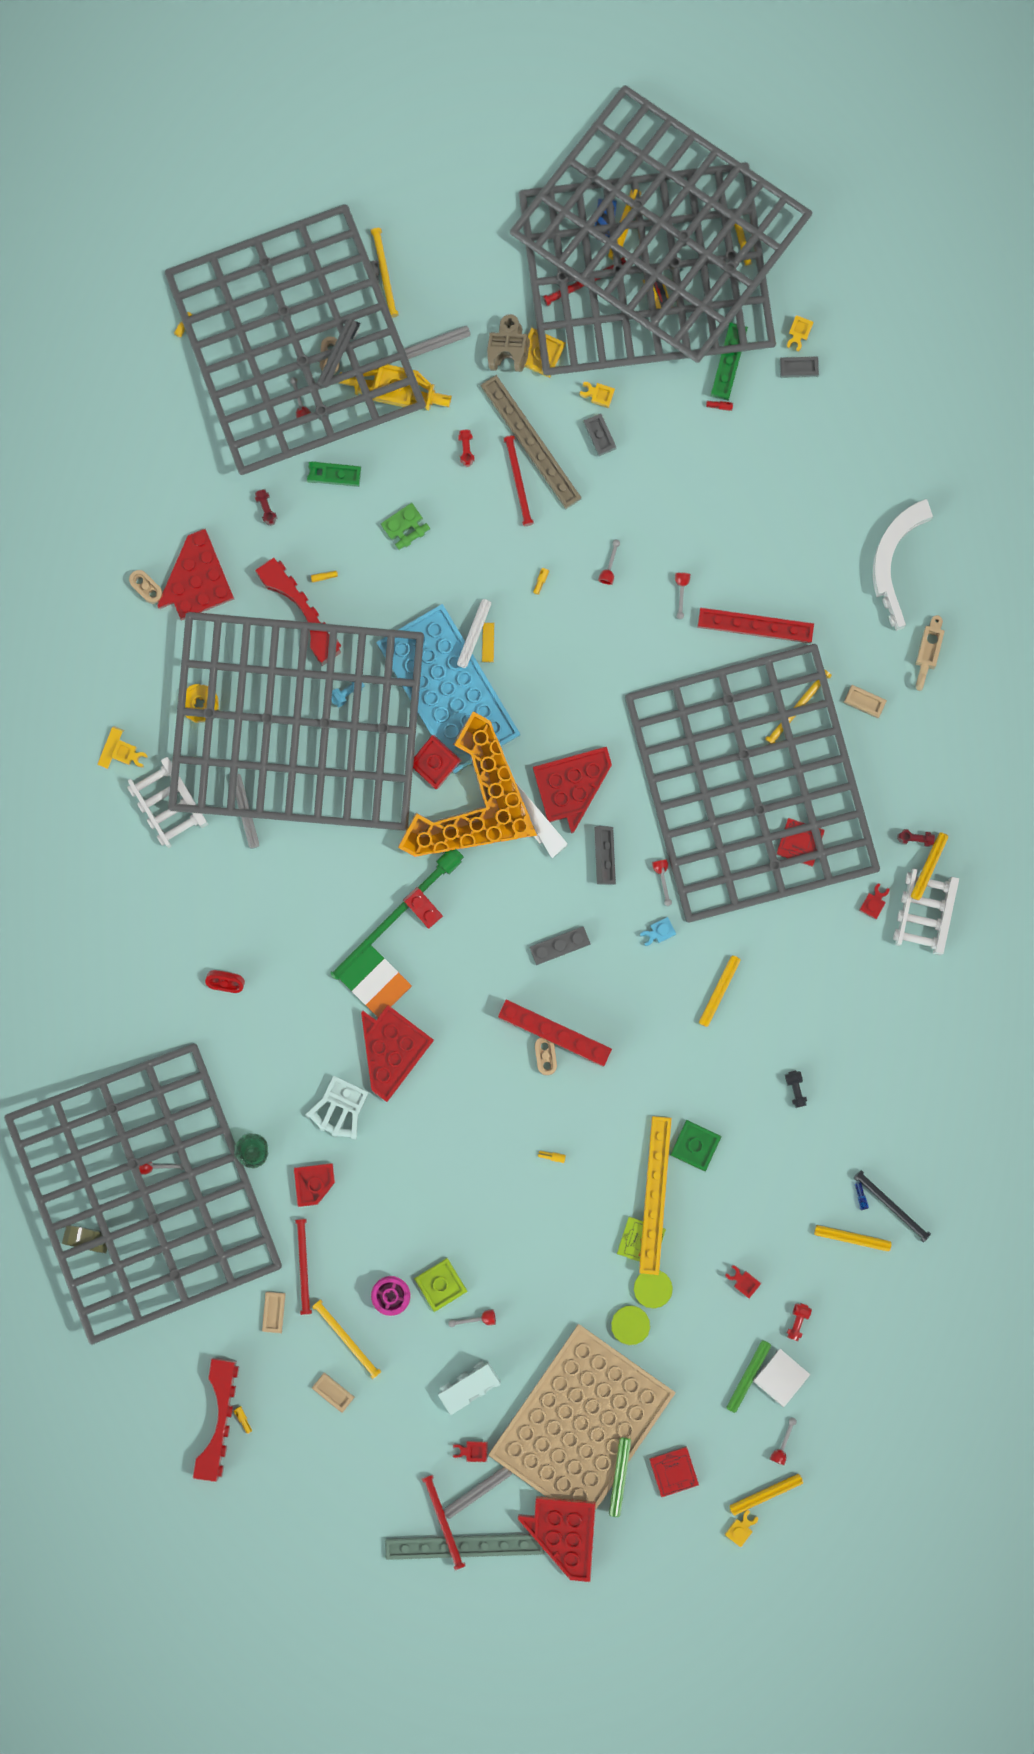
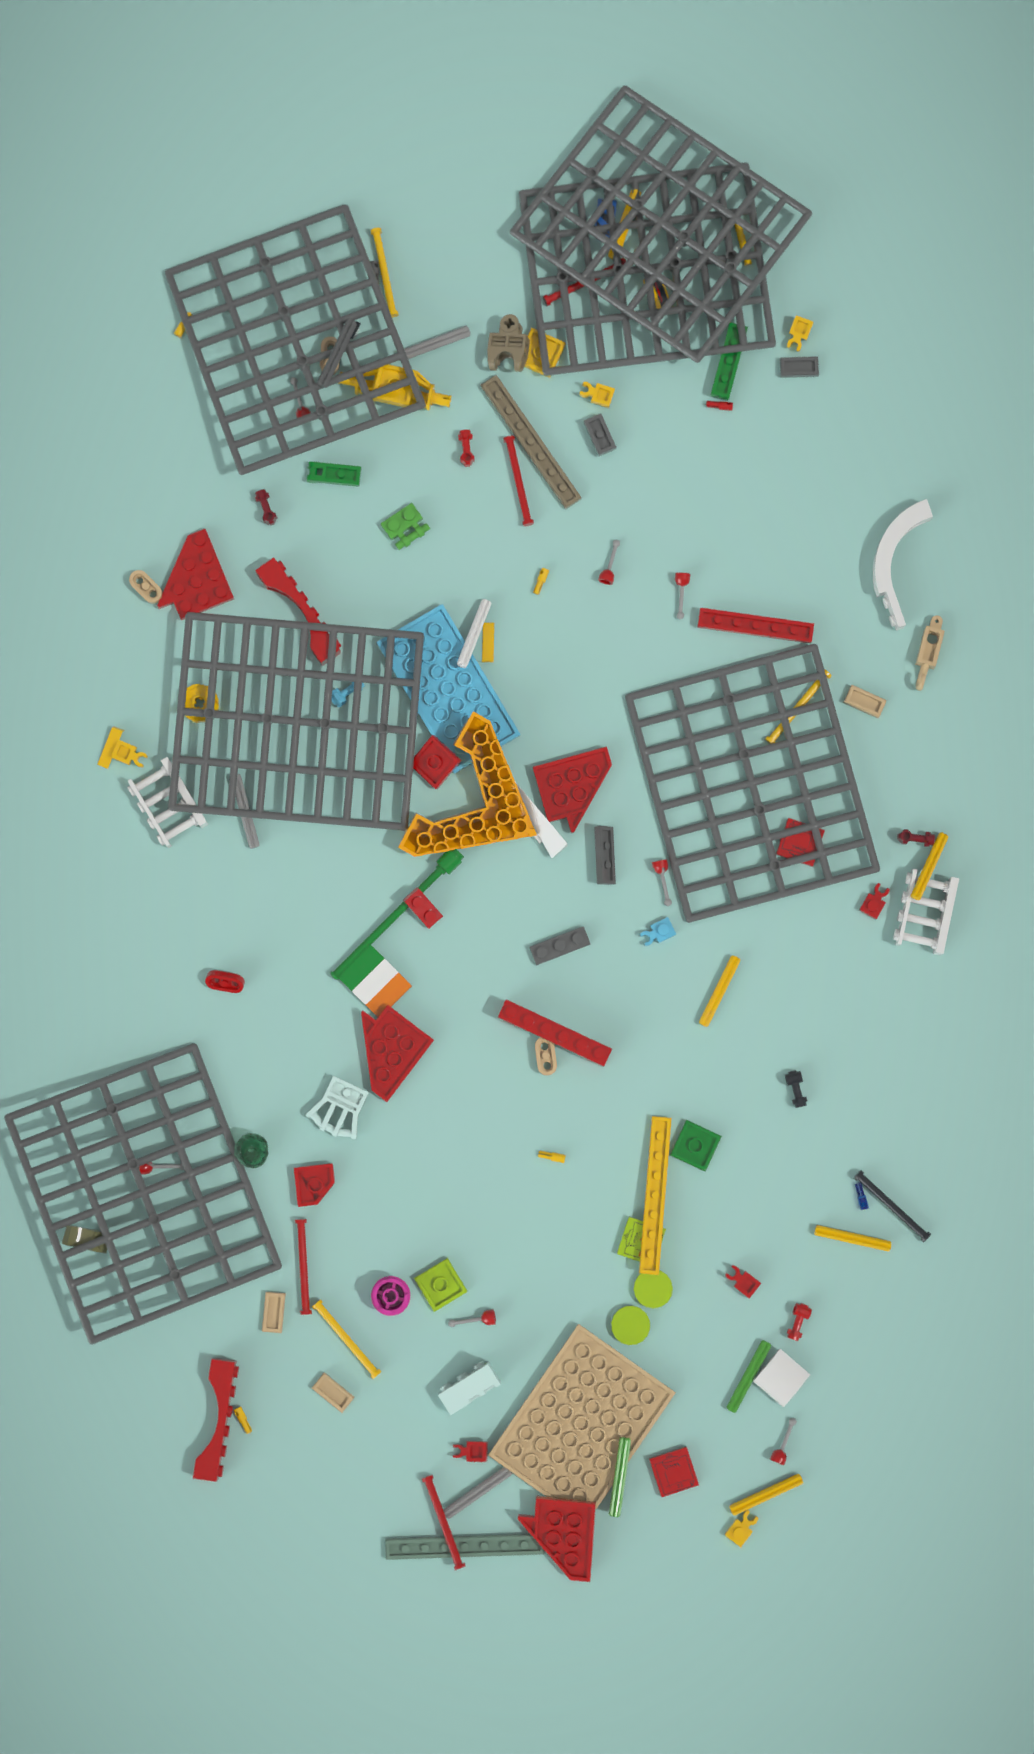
(322, 576): yellow pin -> none

